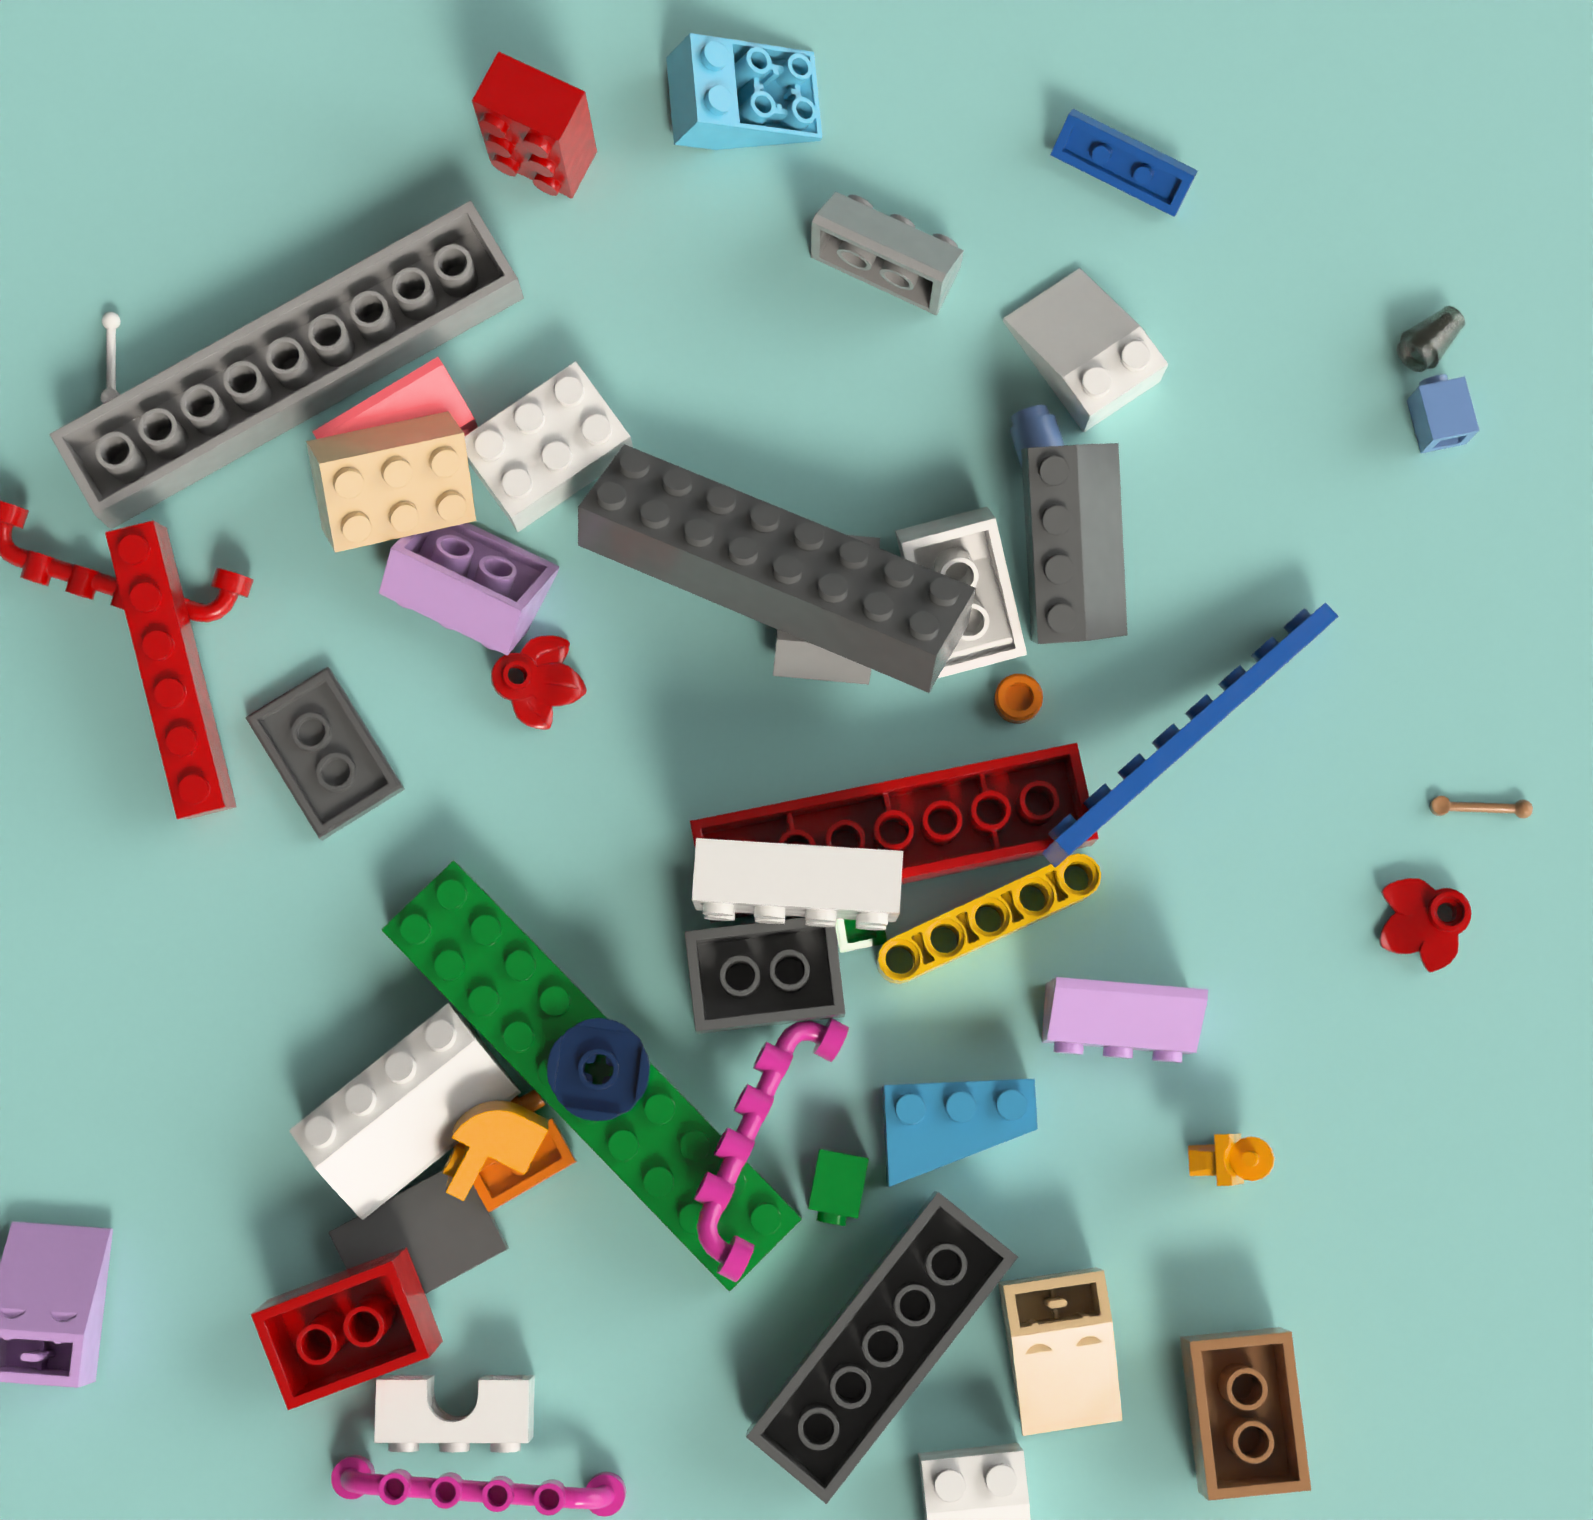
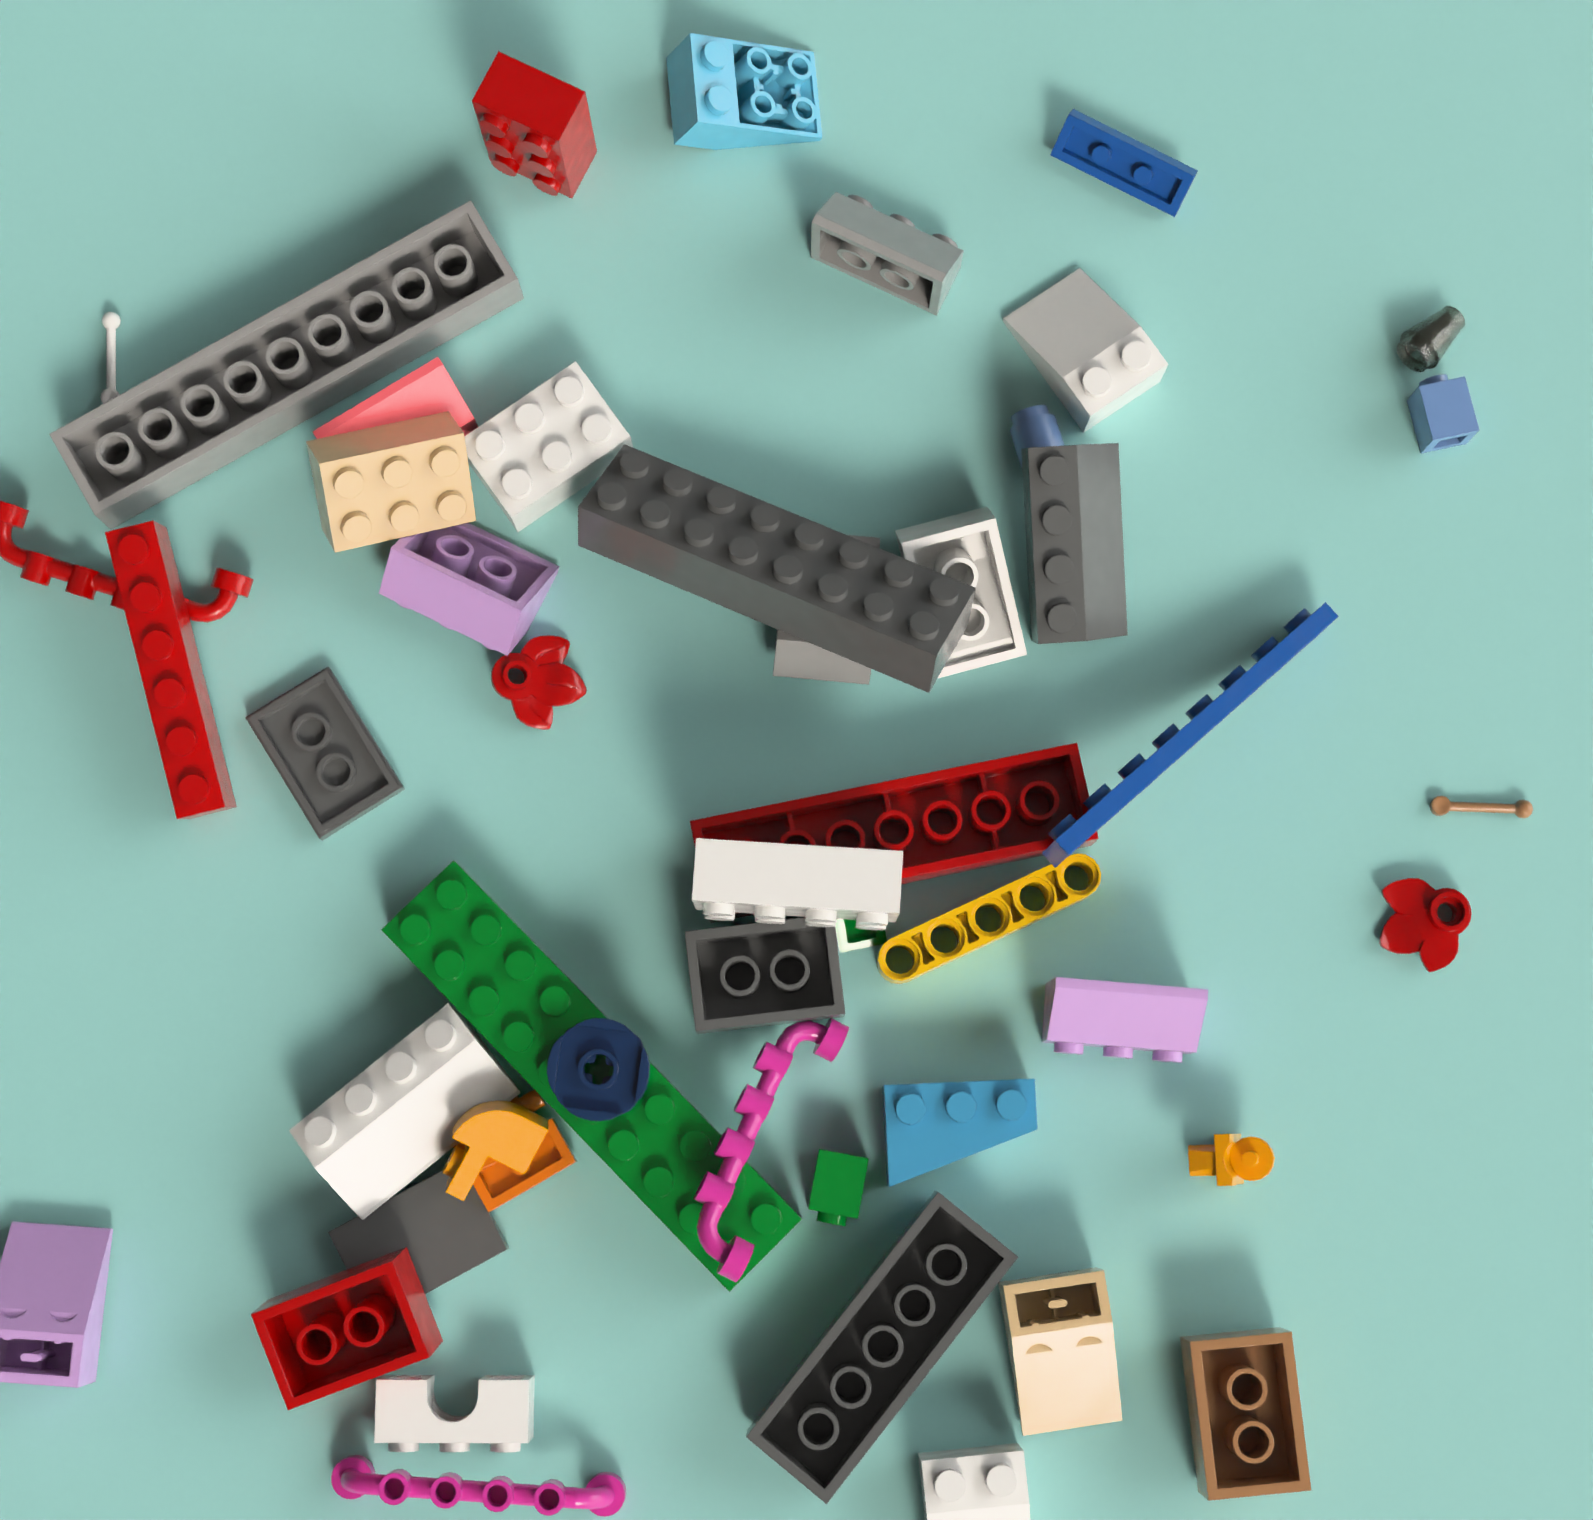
(1018, 698): orange tile -> none

